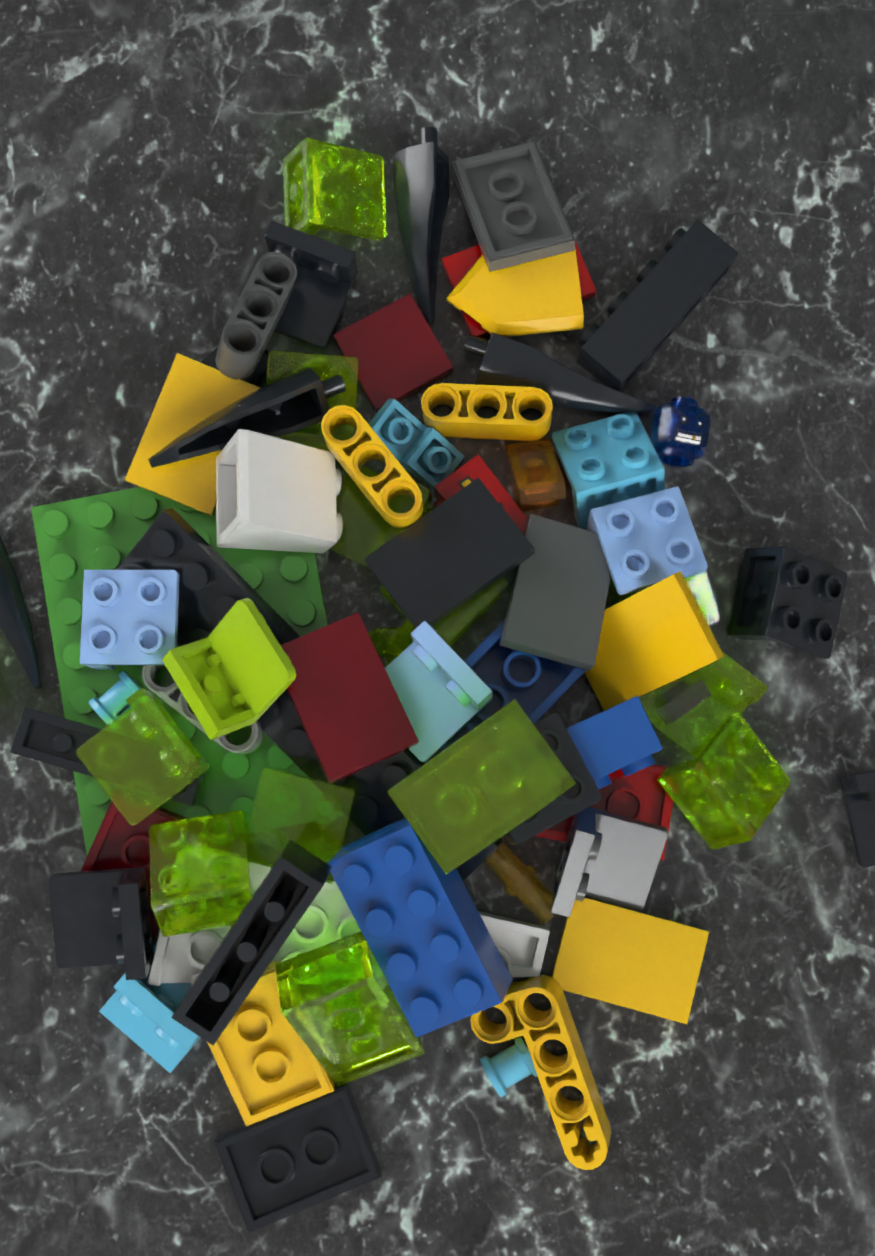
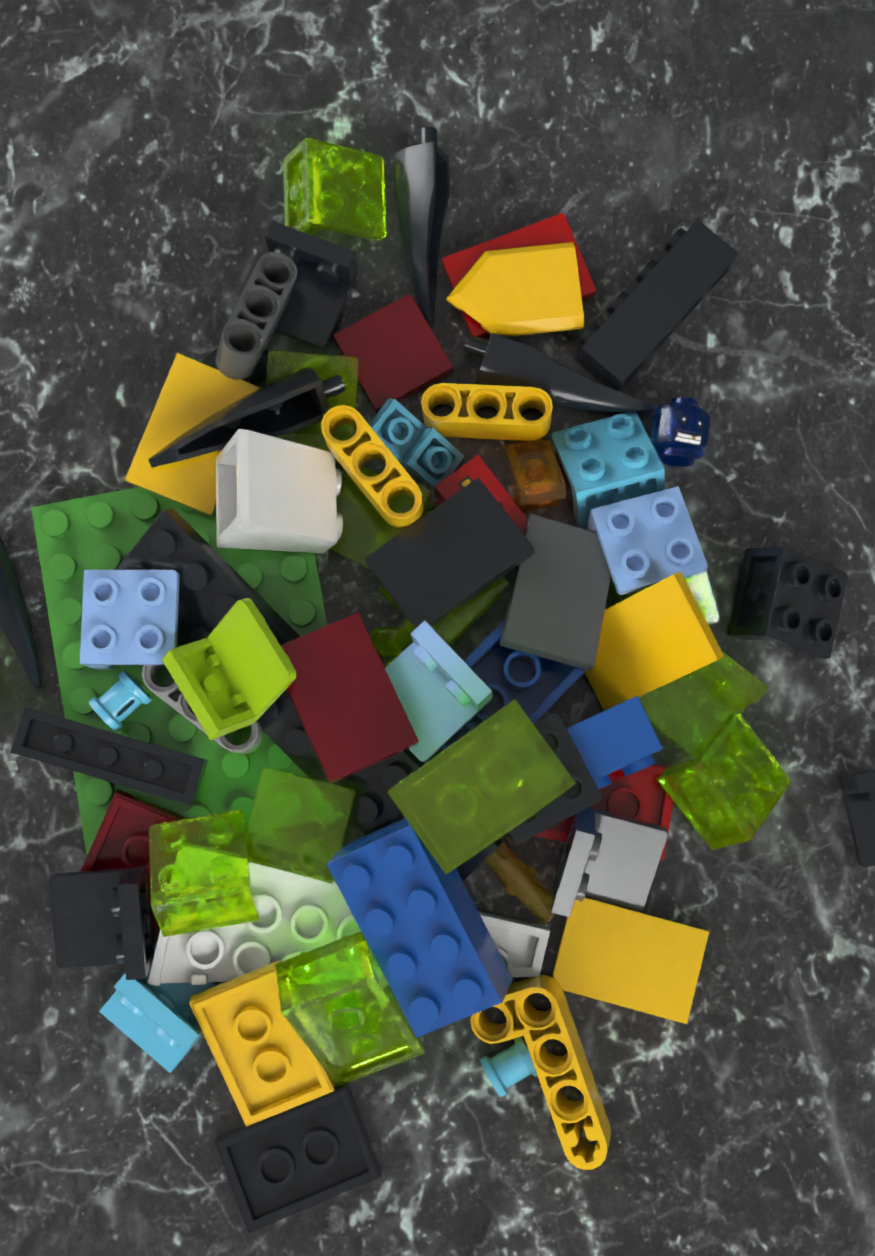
(142, 758): clear neon green bracket -> none
(252, 942): black brick -> none
(512, 206): dark grey tile -> none
(681, 699): clear smoke plate -> none

